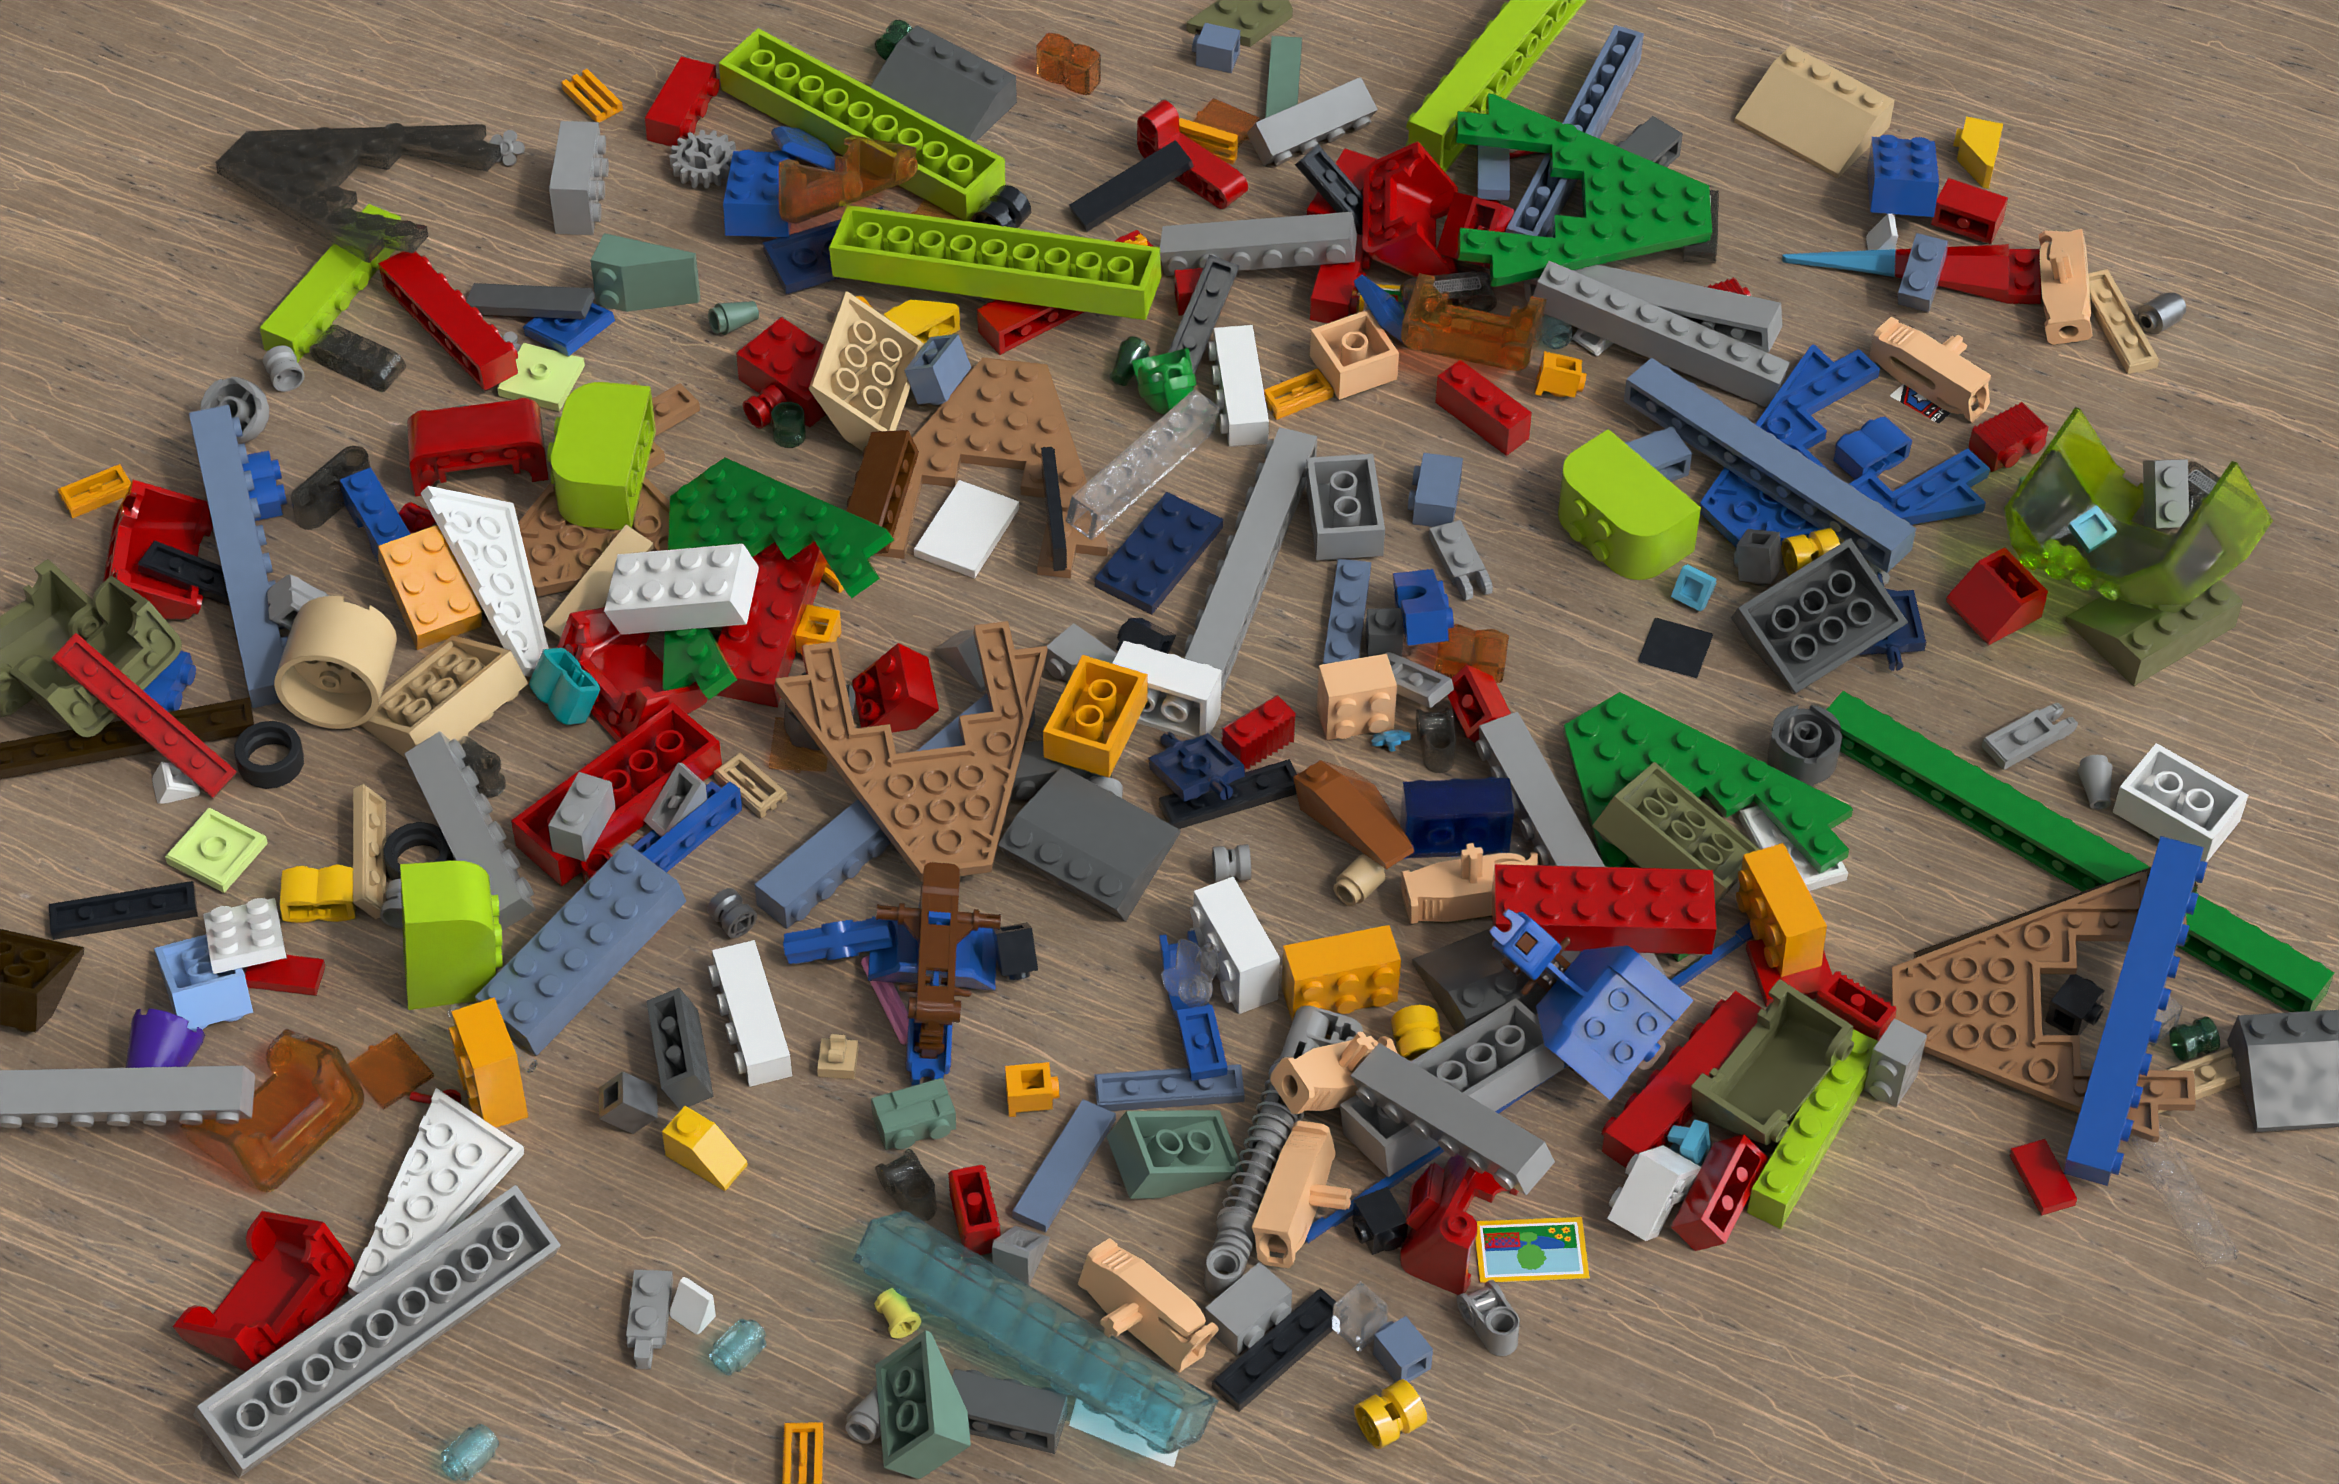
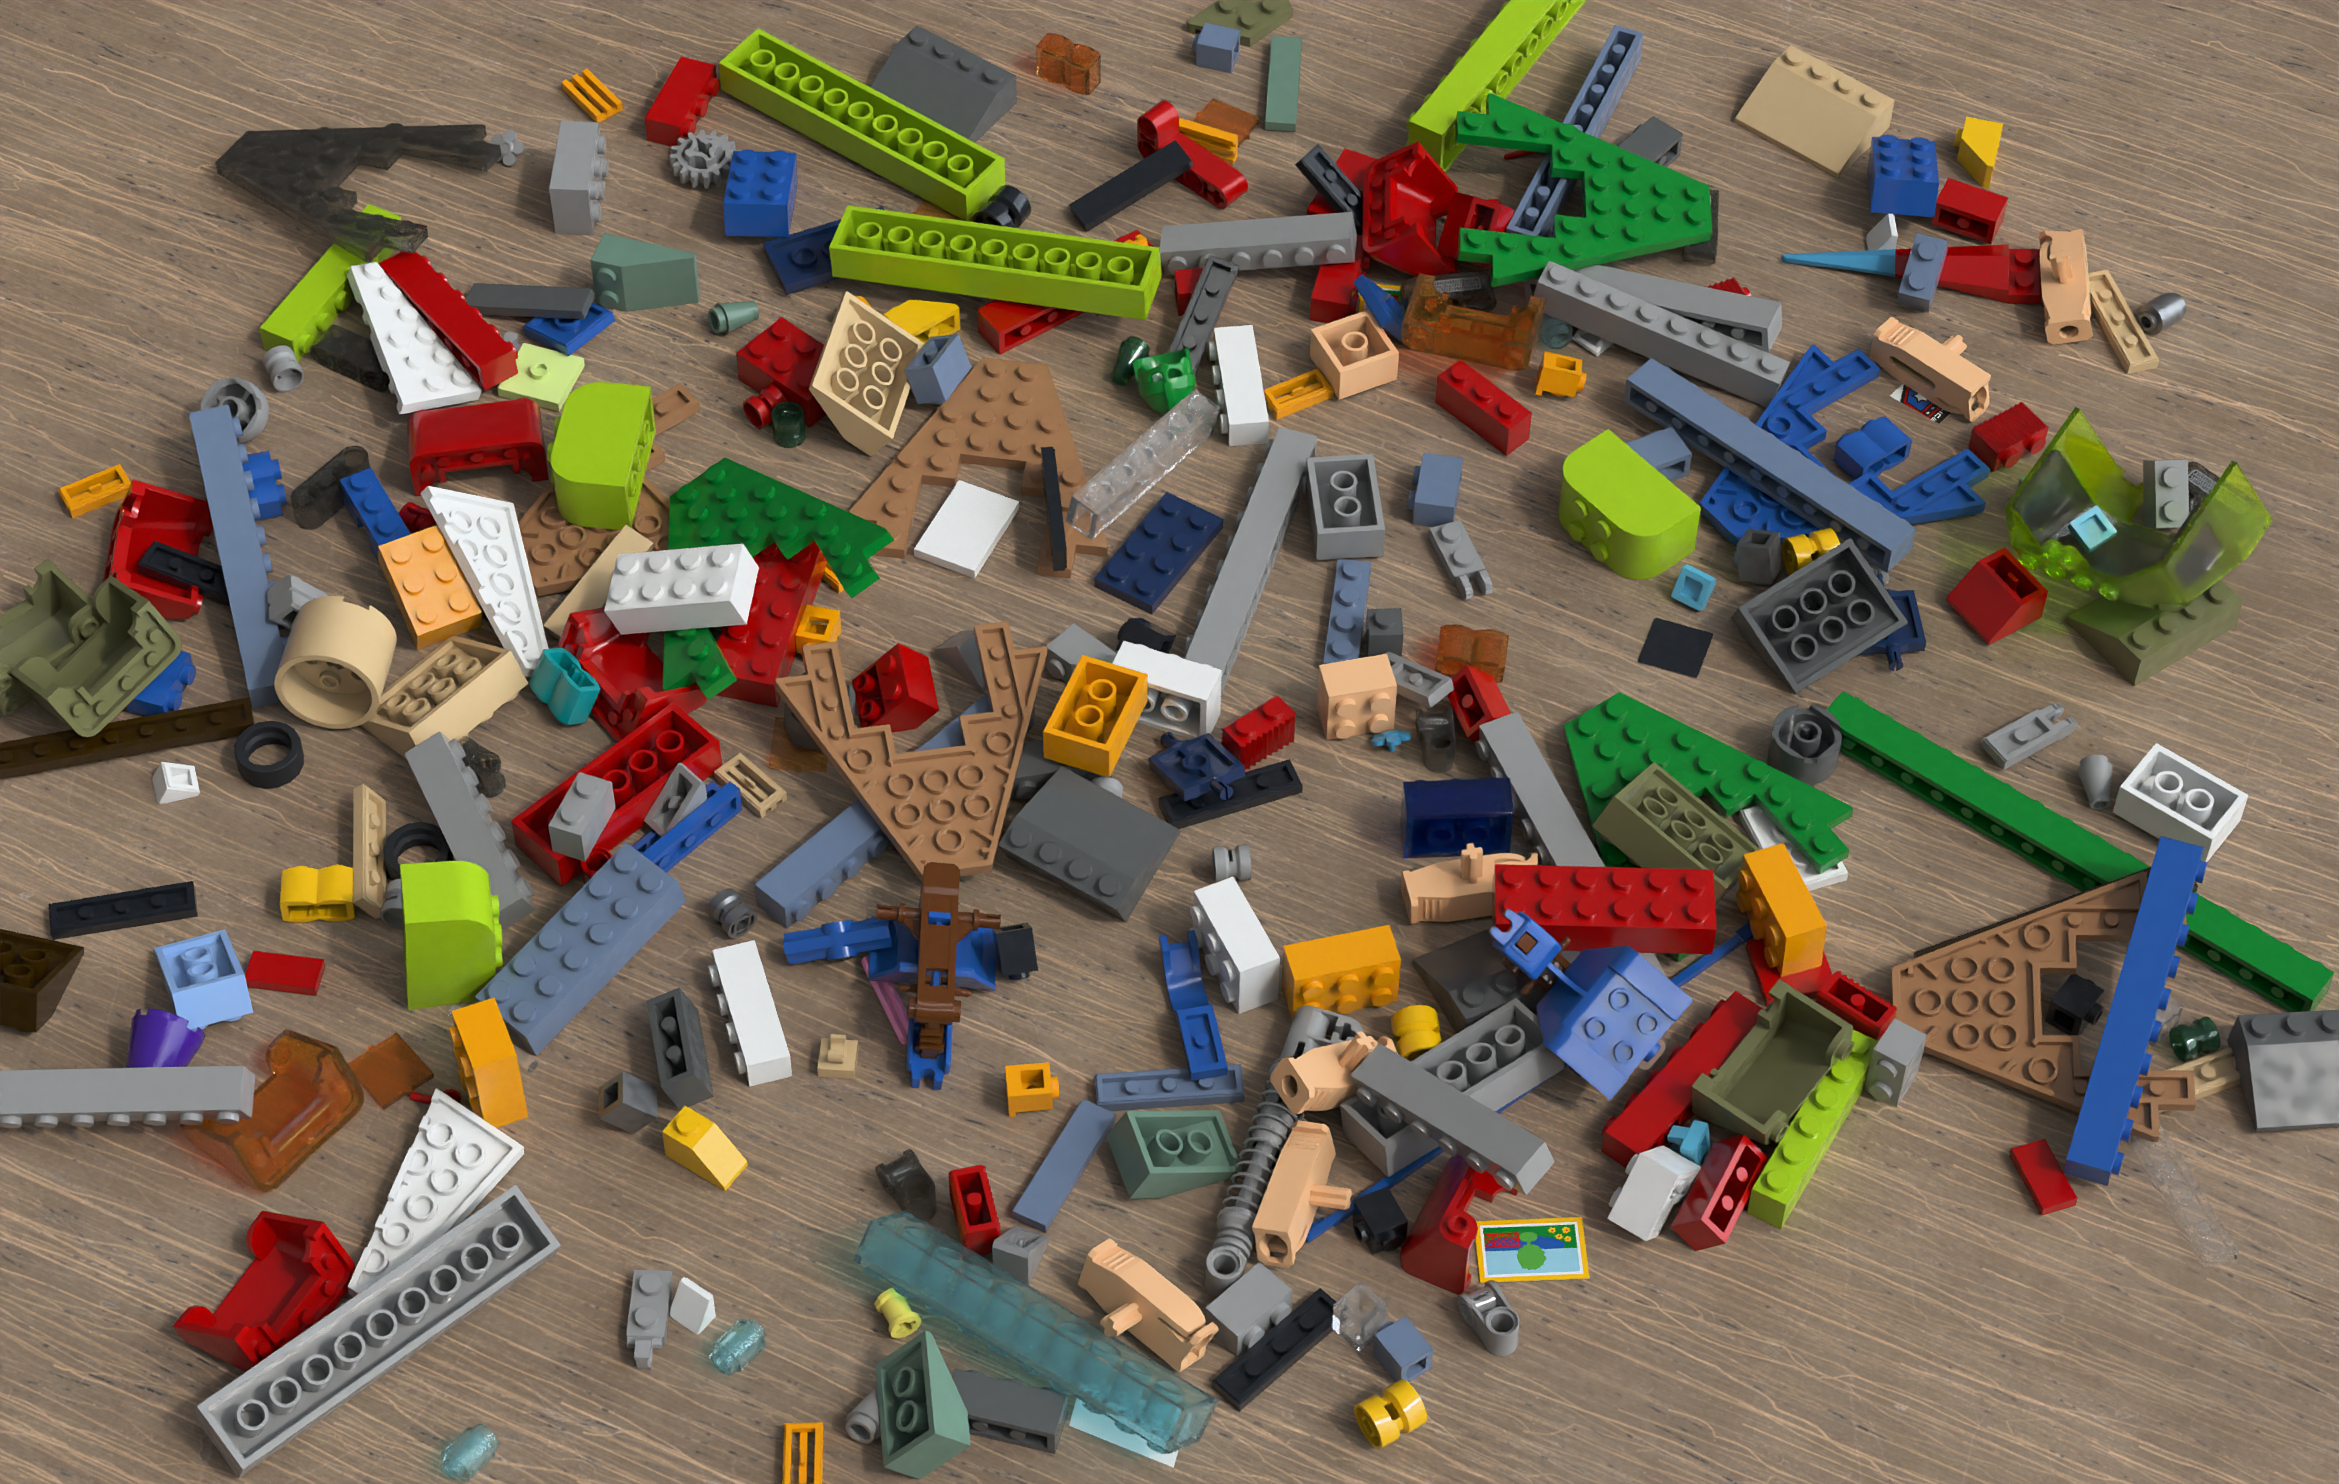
(144, 715): red tile -> none
(216, 850): yellowish green plate -> none
(244, 935): white plate -> none
(409, 351): none -> white wing
(804, 146): blue tile -> none
(862, 172): clear orange windscreen -> none
(883, 479): reddish brown brick -> none
(894, 33): clear green wheel -> none
(914, 1114): sand green brick -> none
(1193, 971): clear plate -> none
(1312, 122): light grey brick -> none
(1352, 811): dark orange wedge -> none
(1359, 880): tan brick -> none
(1423, 607): blue arch -> none
(1425, 1196): red tile -> none
(1493, 173): sand blue tile -> none

